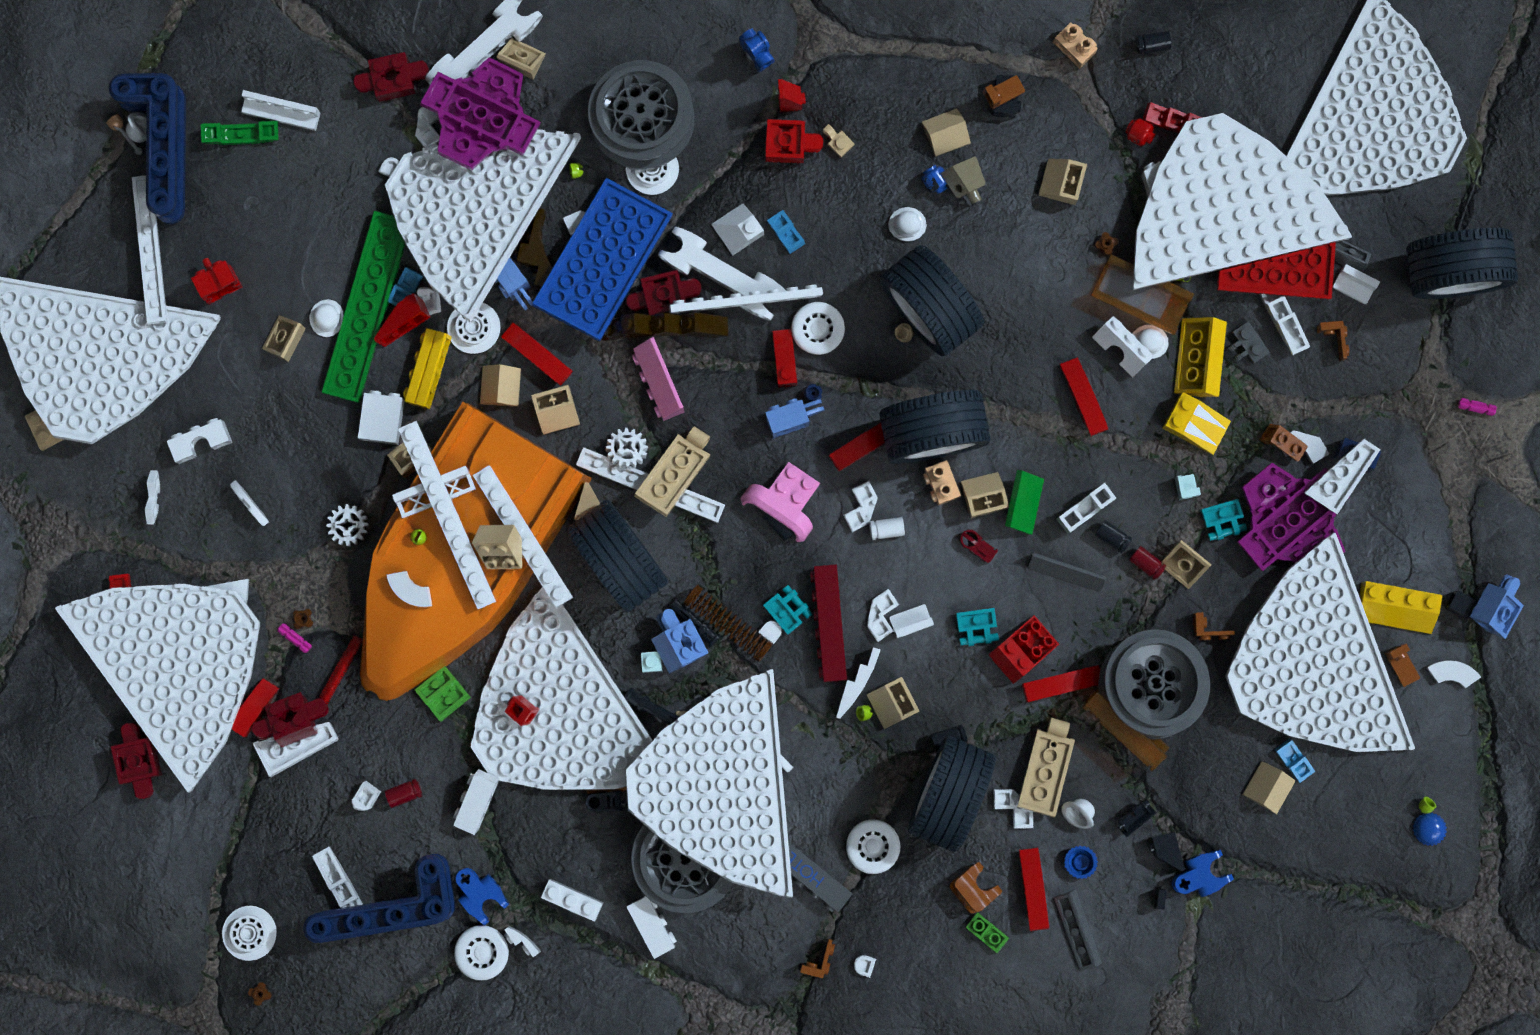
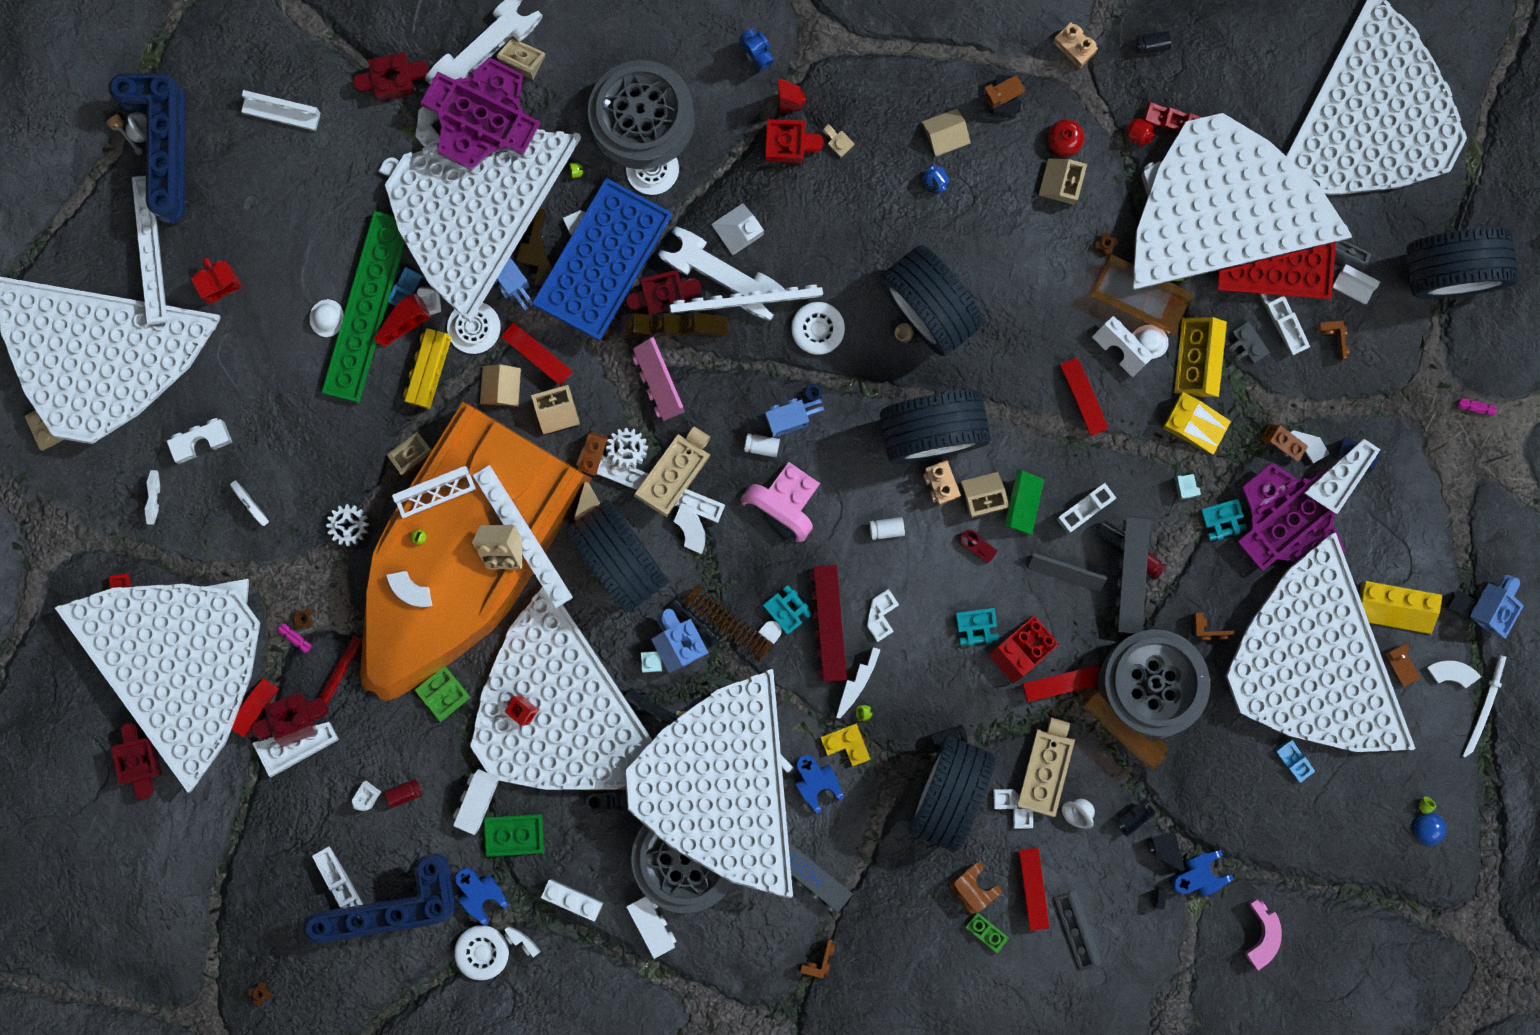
(239, 133): green slope -> none
(249, 933): white wheel -> none
(284, 338): tan slope -> none
(381, 418): white brick -> none
(447, 515): white plate -> none
(514, 835): none -> green tile
(593, 453): none -> dark orange bracket
(692, 528): none -> white tile
(761, 445): none -> white piece
(784, 358): red slope -> none
(786, 232): dark azure slope -> none
(816, 780): none -> blue piece
(849, 739): none -> yellow plate
(858, 448): red slope -> none
(862, 515): white tile -> none
(864, 965): white tile -> none
(873, 846): white wheel -> none
(893, 703): tan slope -> none
(907, 224): white hat -> none
(911, 621): white panel -> none
(965, 179): dark tan torso -> none
(1065, 138): none -> red cylinder
(1081, 862): blue hat -> none
(1134, 574): none -> dark grey brick
(1185, 564): tan slope -> none
(1269, 787): tan slope -> none
(1270, 939): none -> bright pink arch
(1494, 684): none -> white sword

